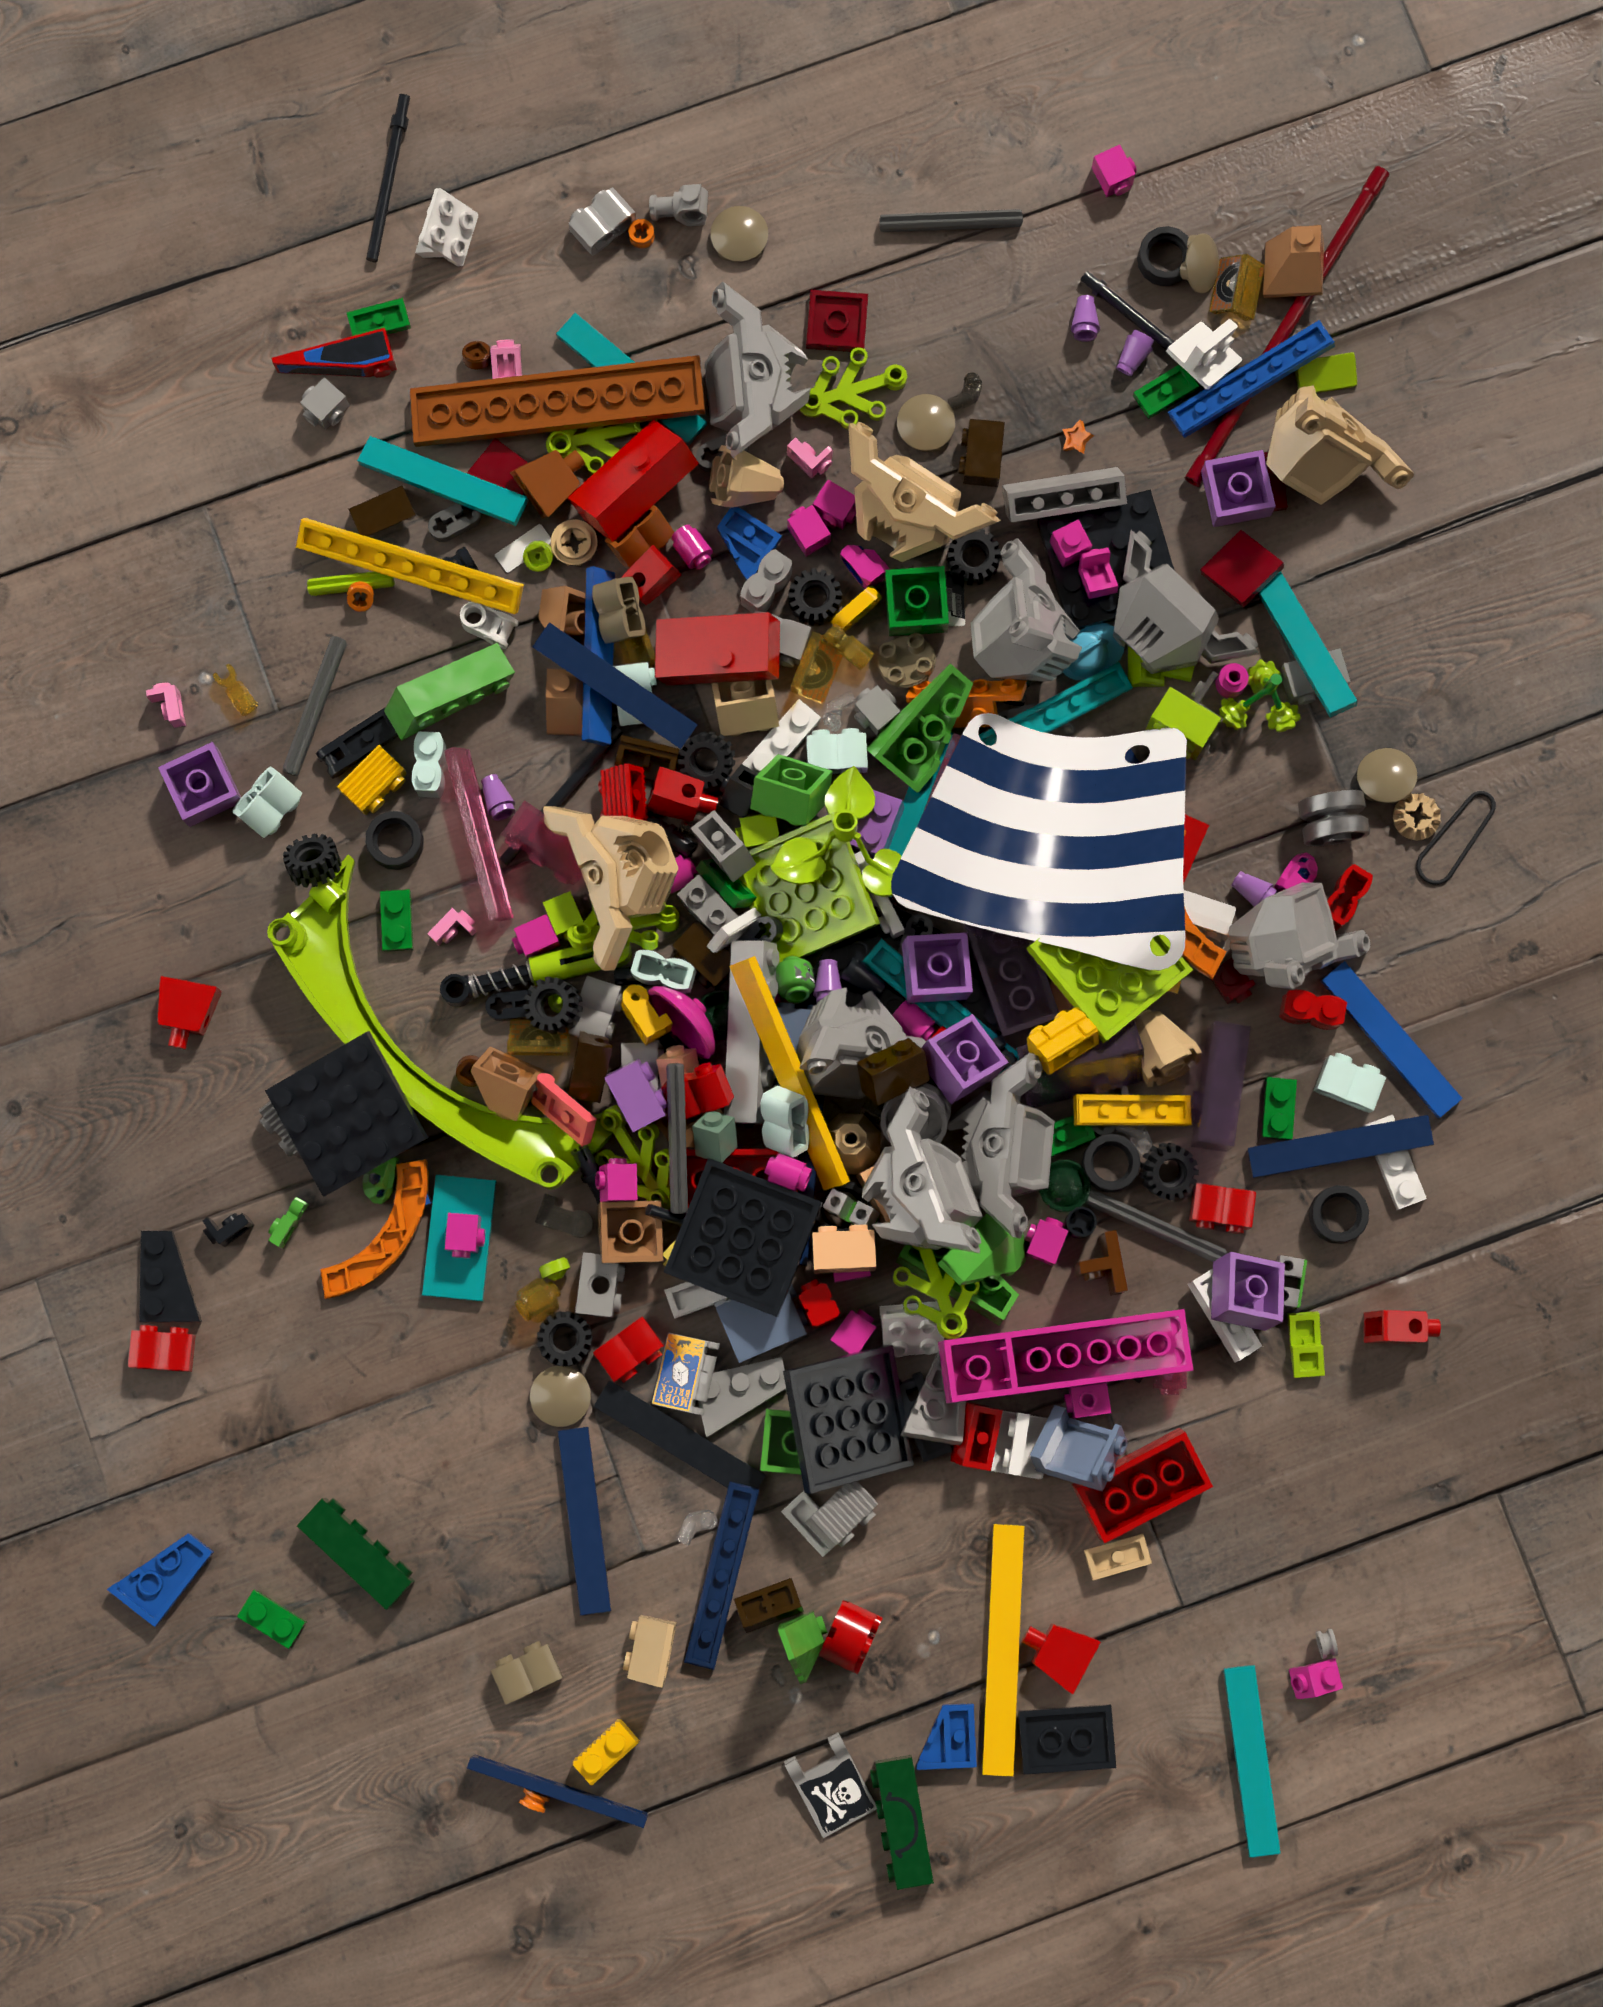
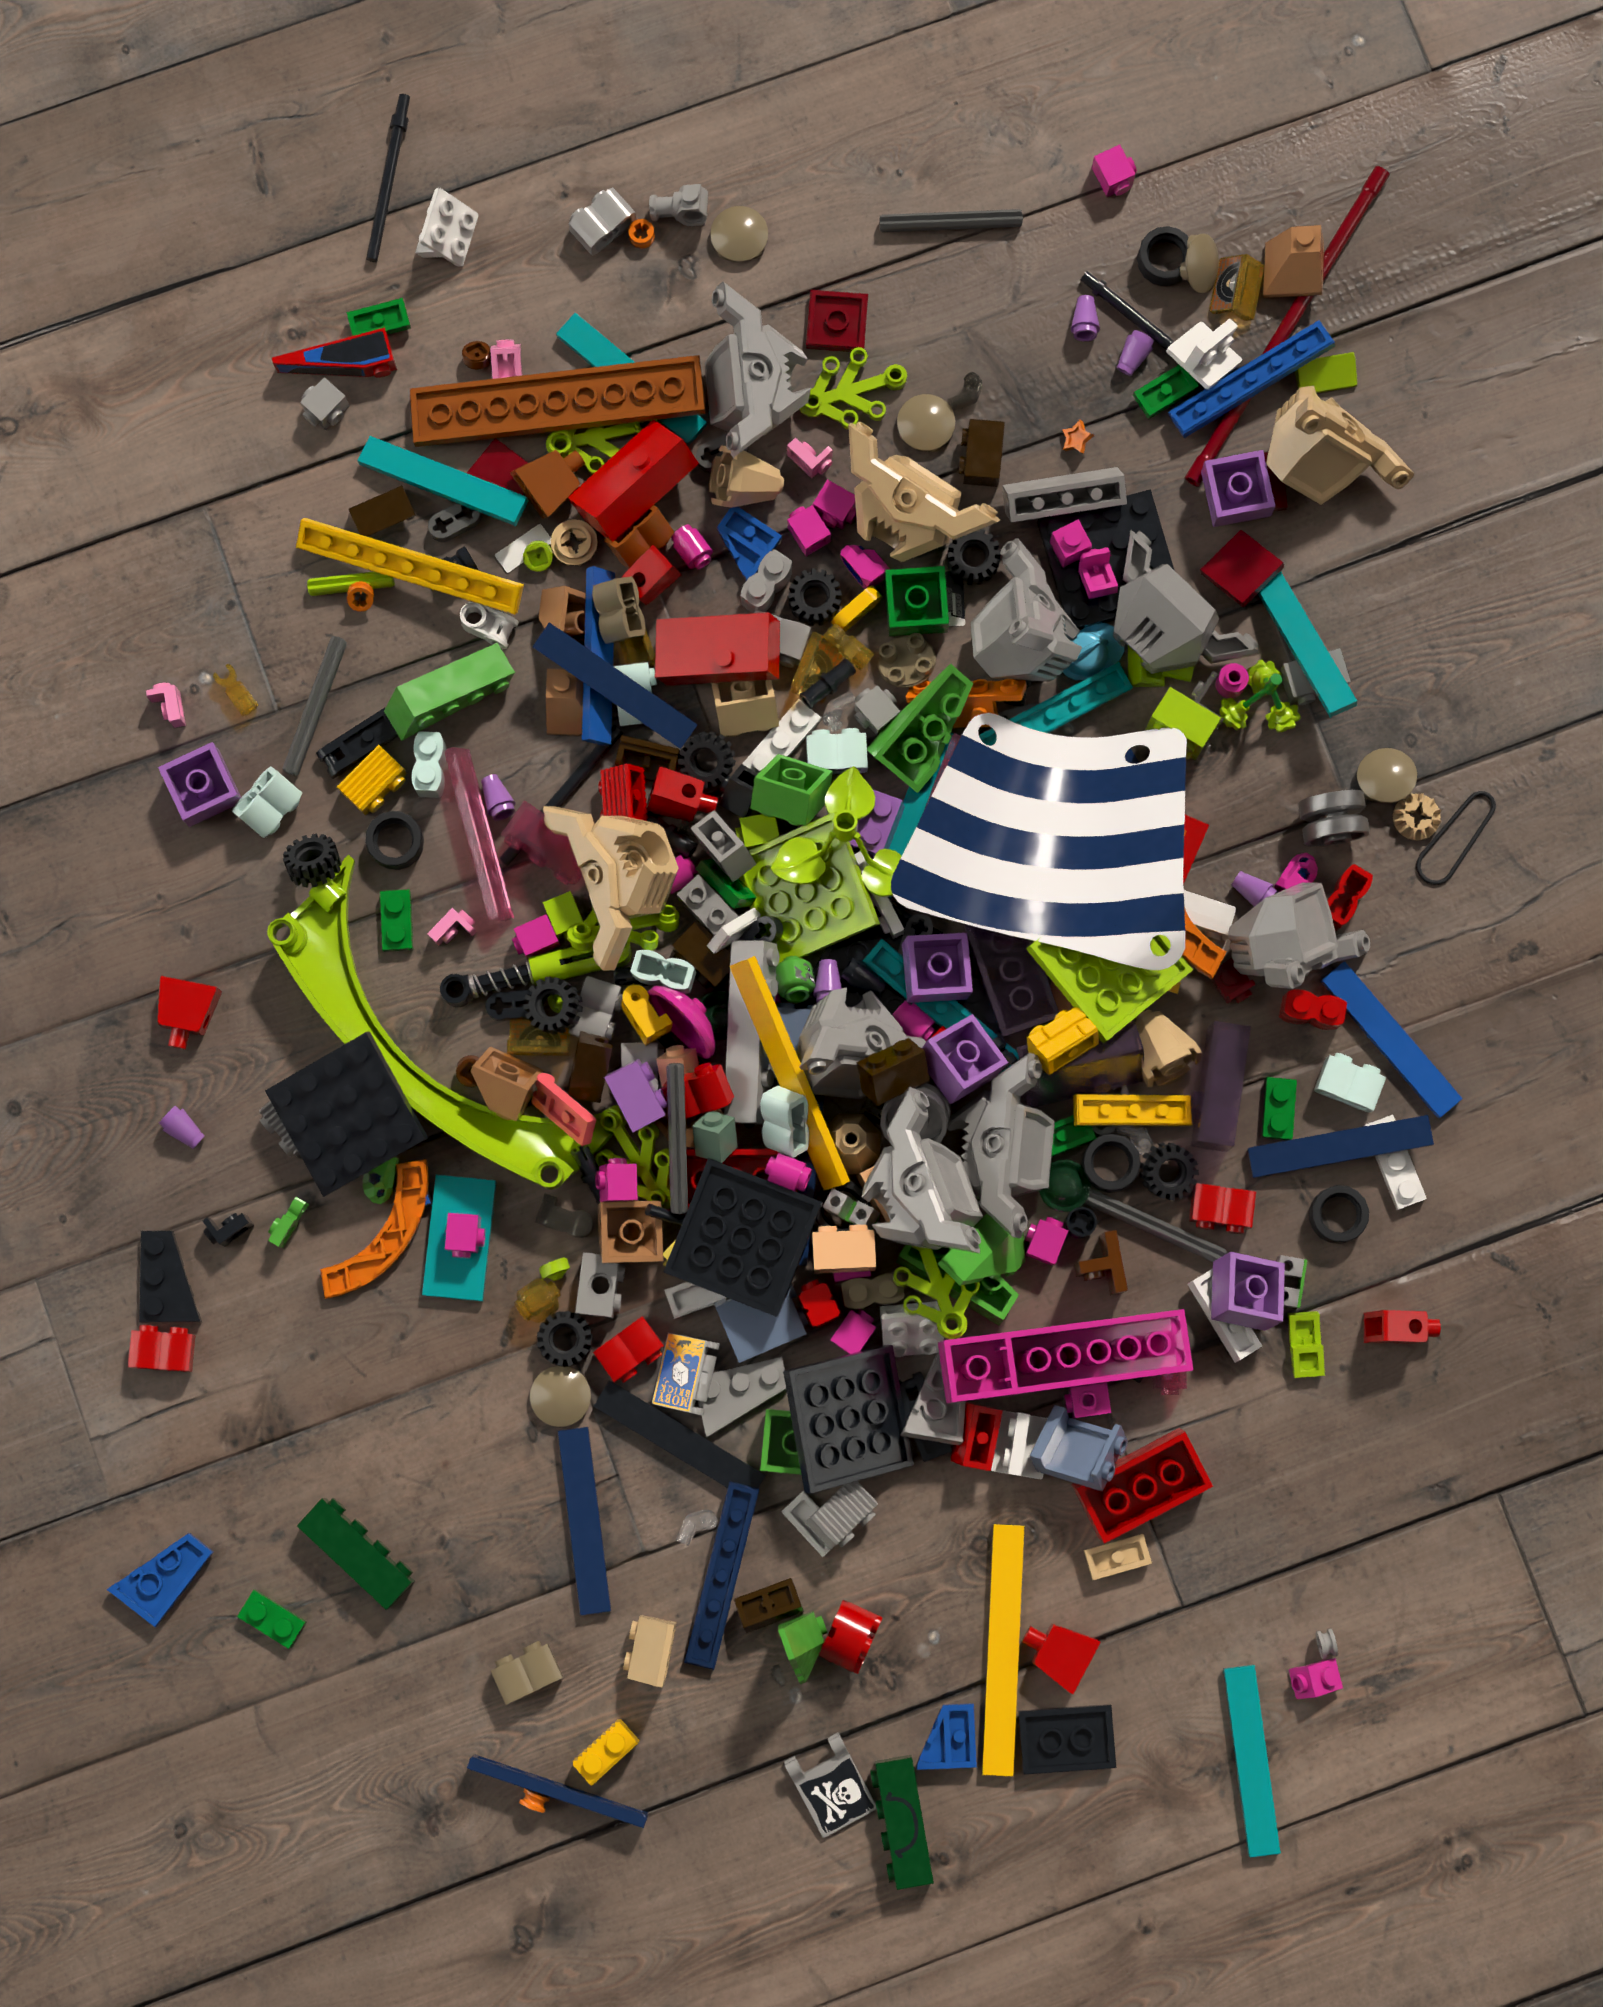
(180, 1126): none -> medium lavender cone
(827, 683): none -> black pin
(863, 1292): none -> dark tan brick

